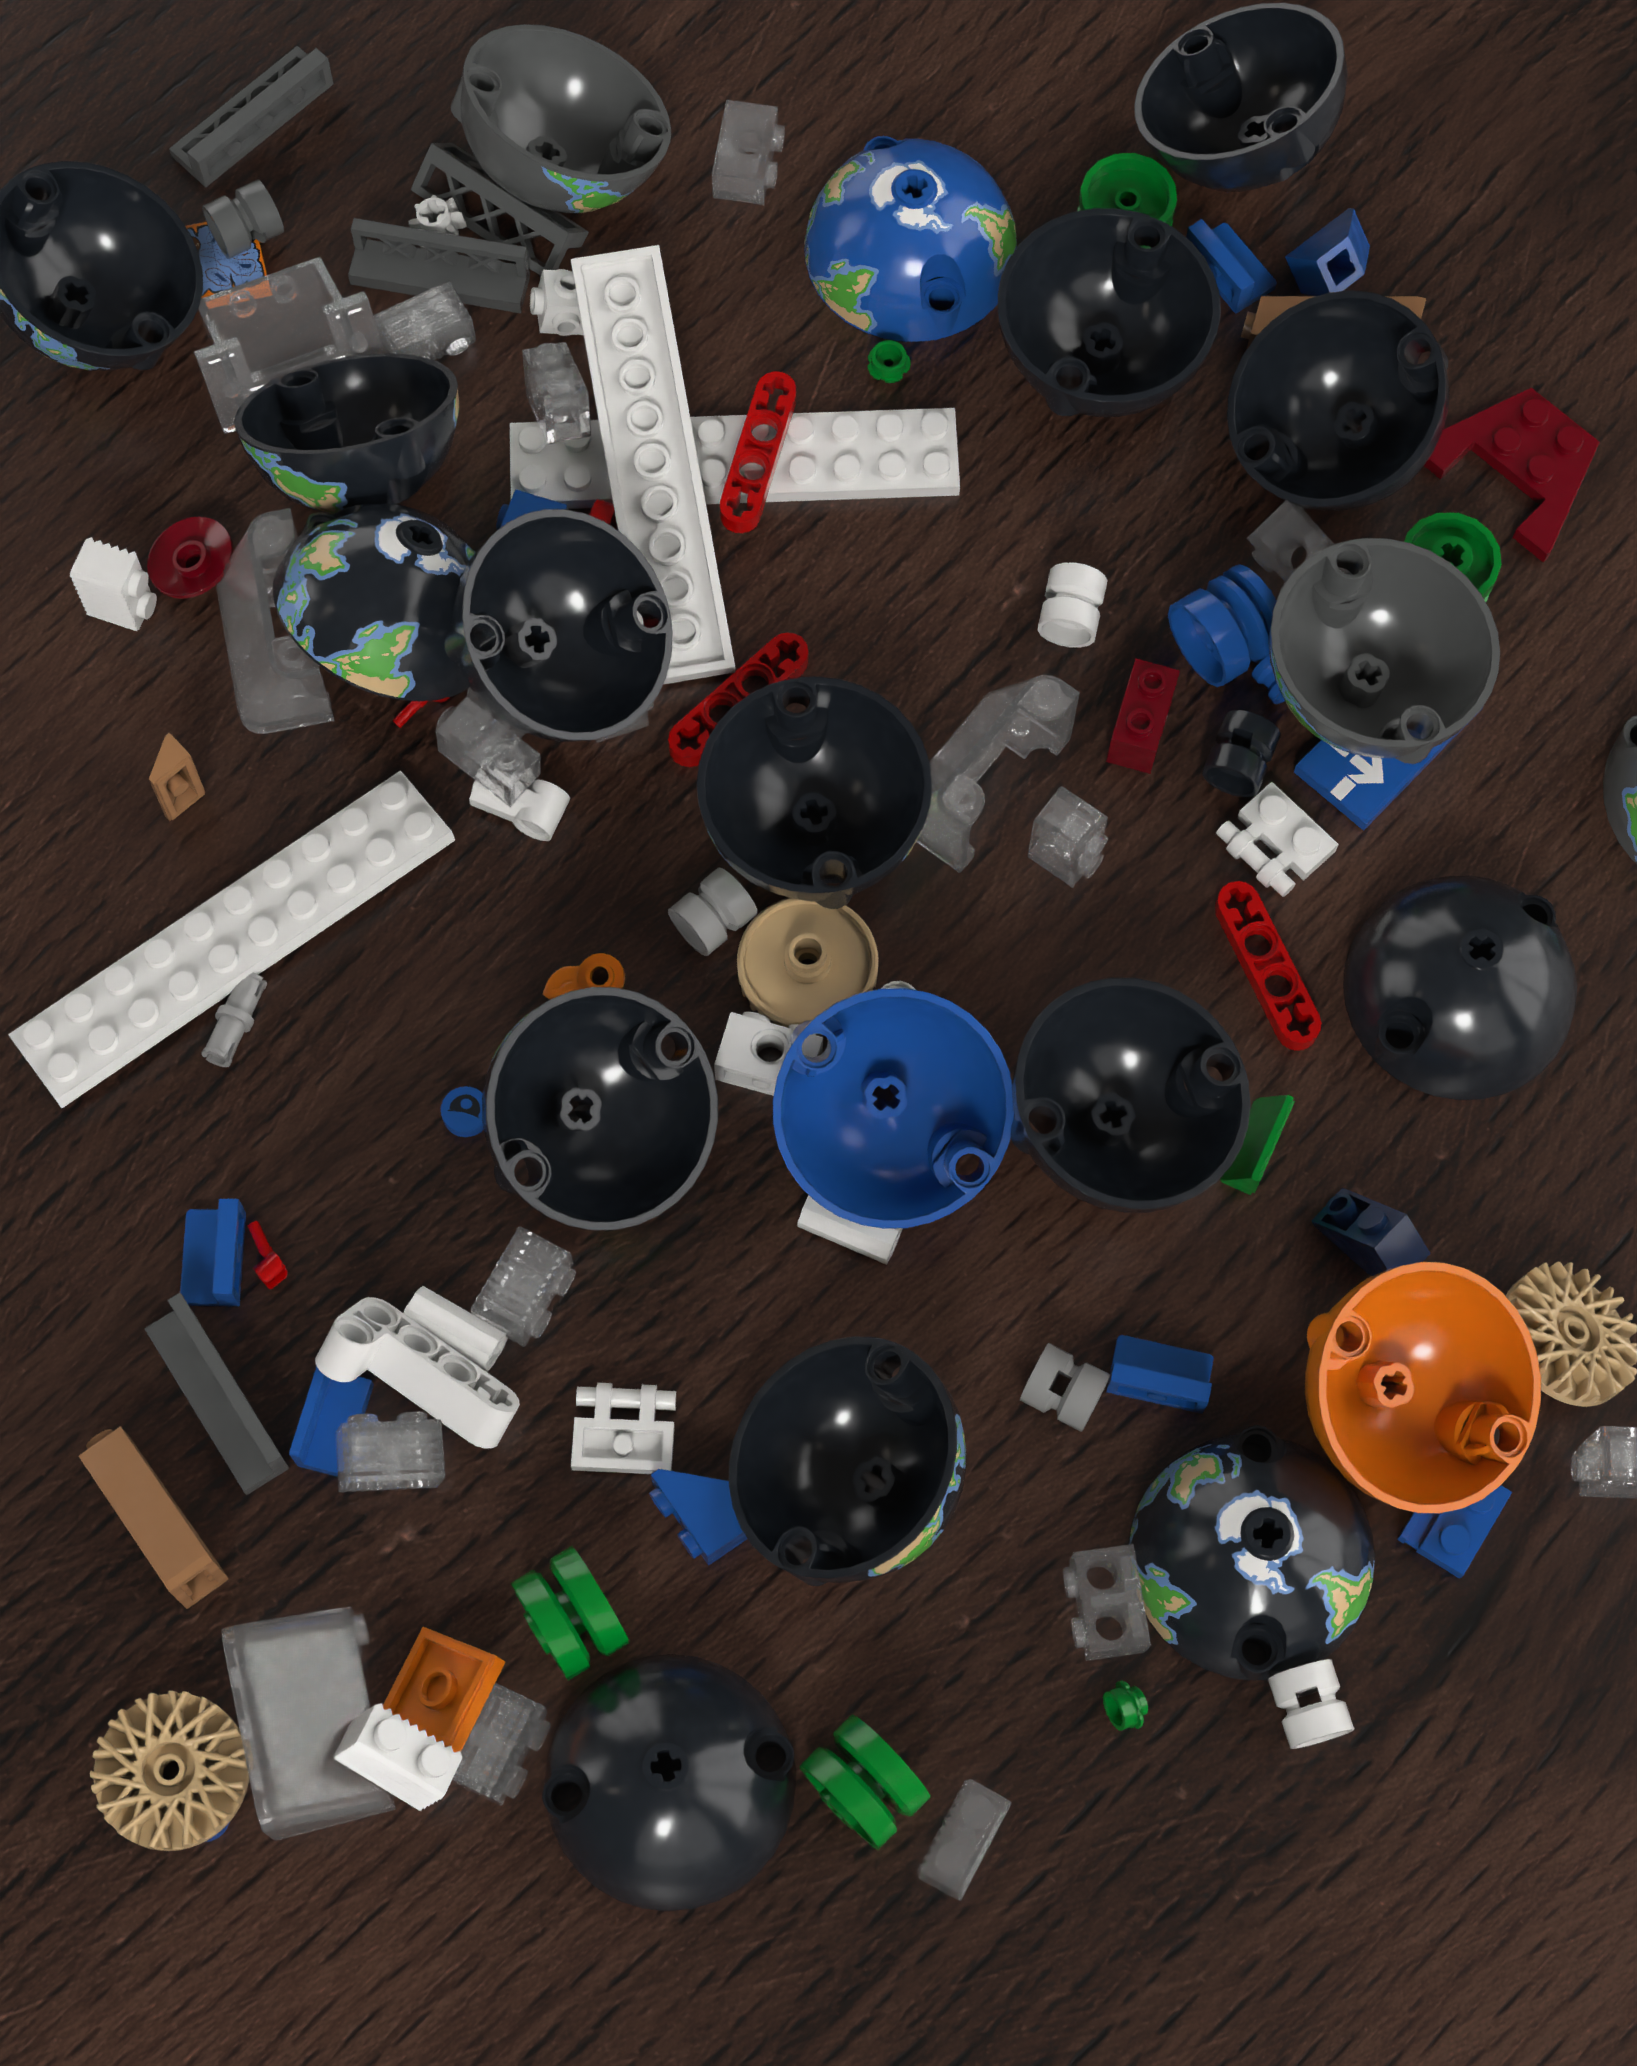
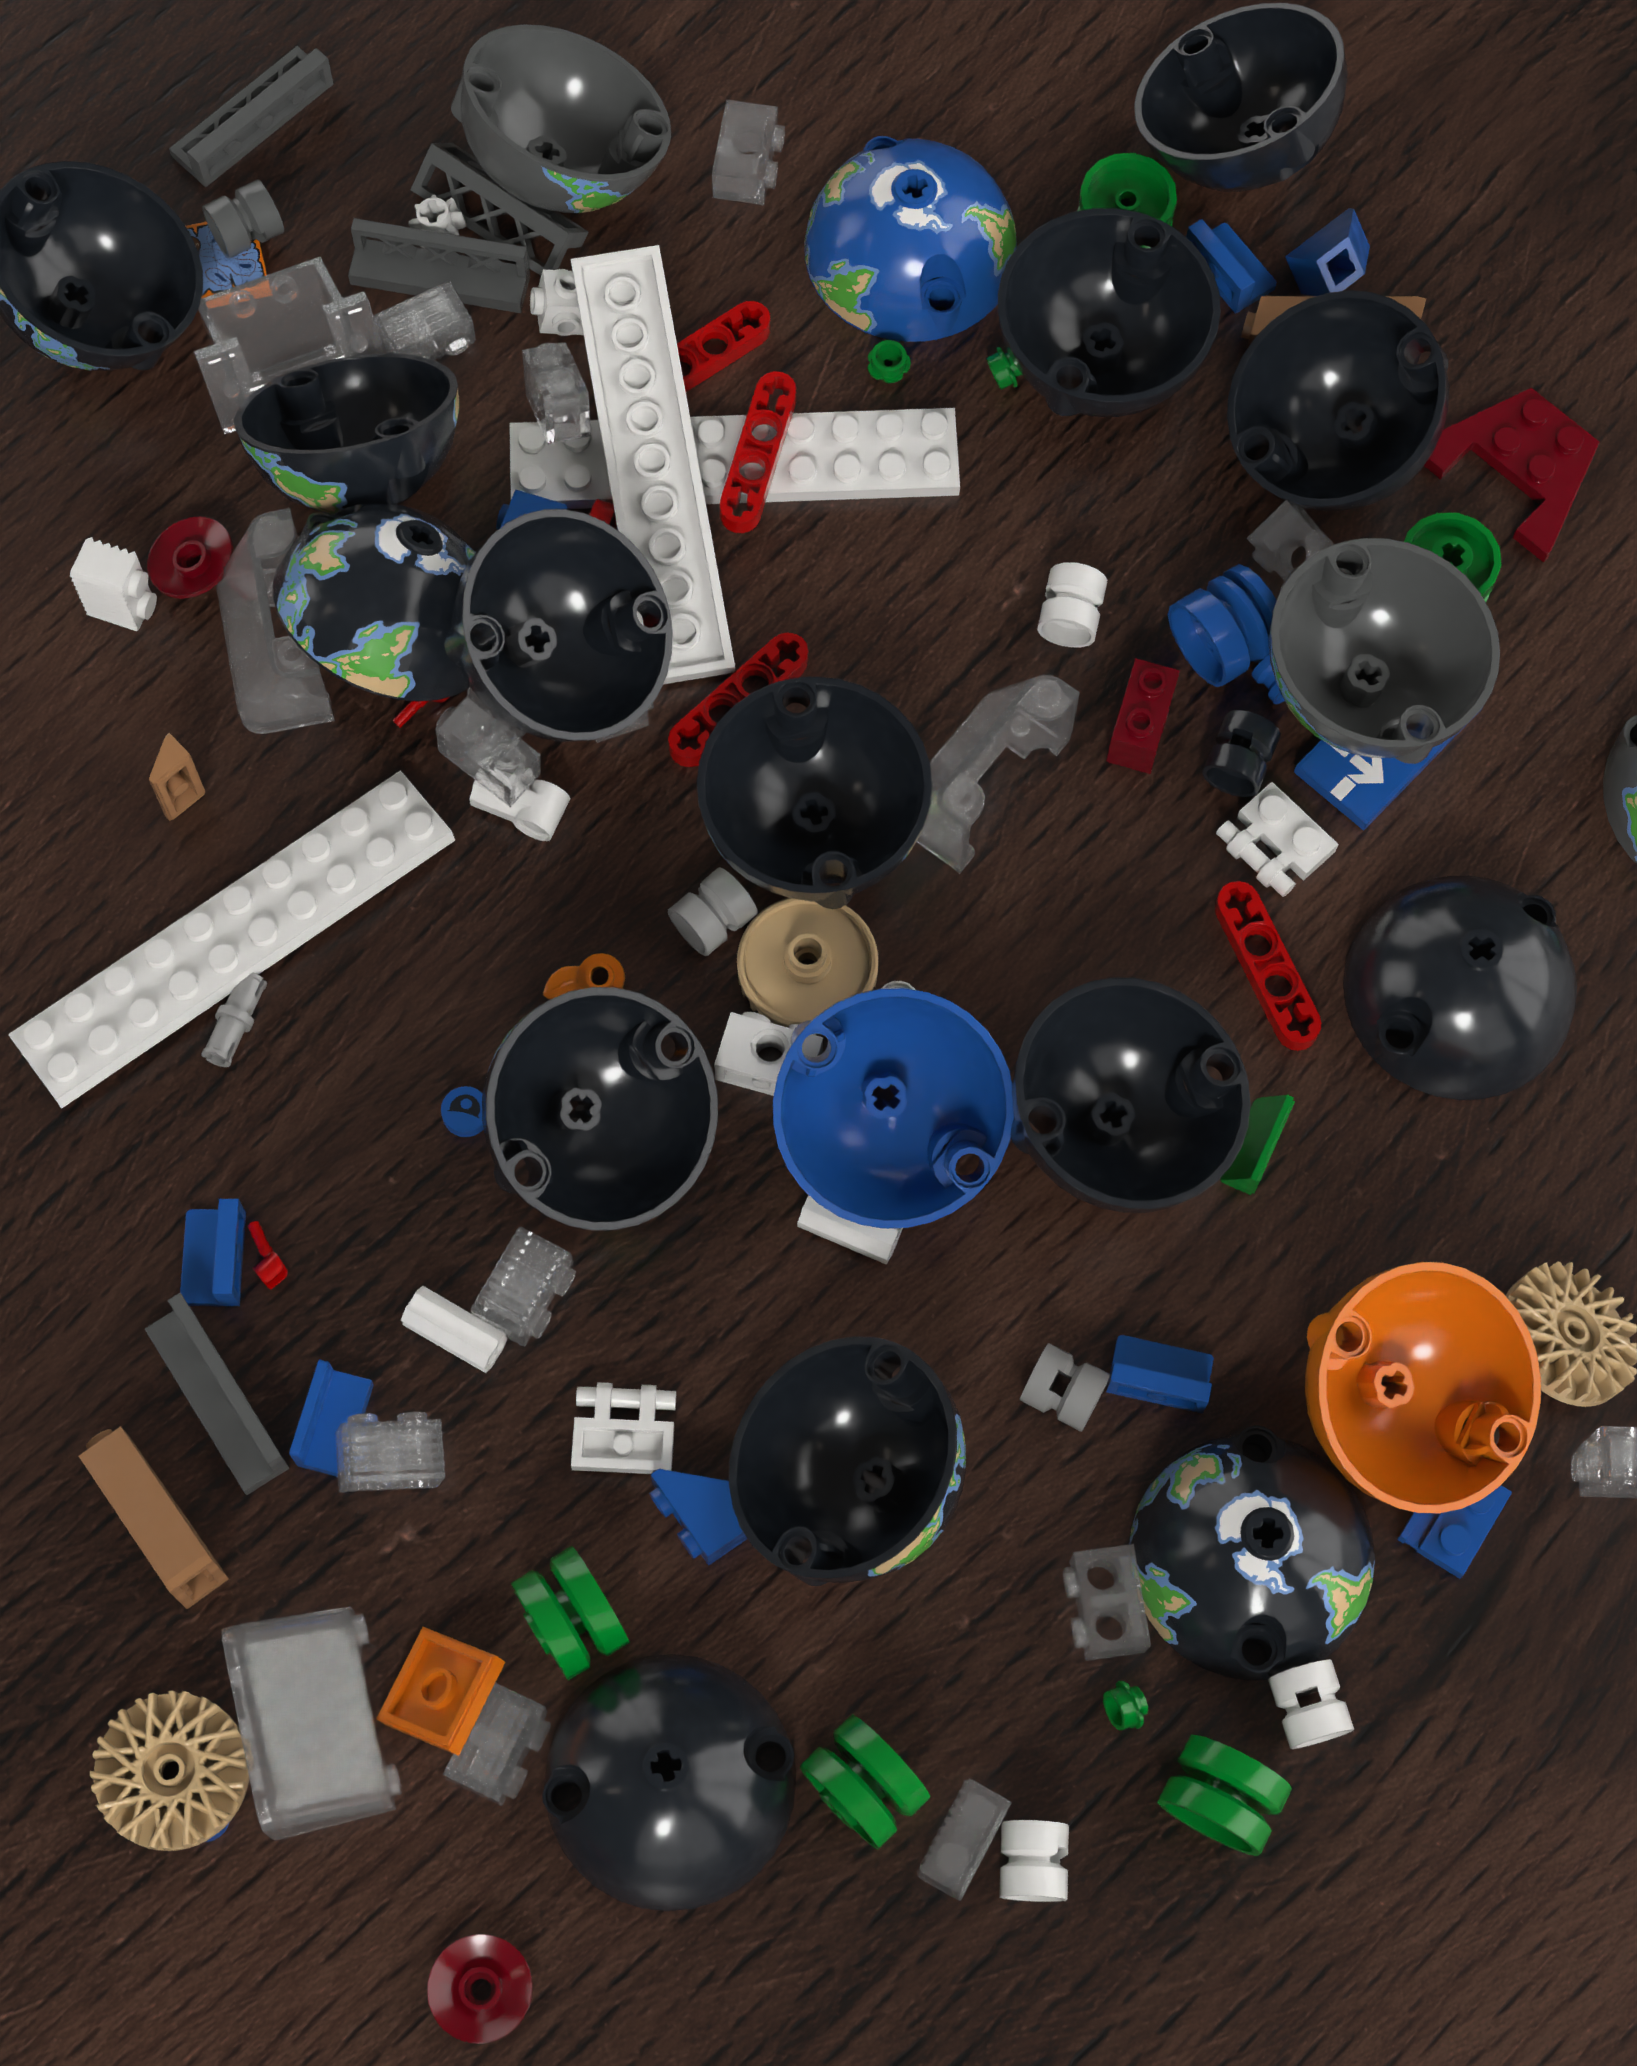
(398, 1757): white brick -> none
(420, 1367): white beam -> none
(452, 1983): none -> dark red dish
(724, 328): none -> red beam
(1003, 369): none -> green plate
(1034, 1861): none -> white wheel
(1068, 837): clear brick -> none
(1225, 1795): none -> green wheel
(1370, 1232): dark blue slope -> none

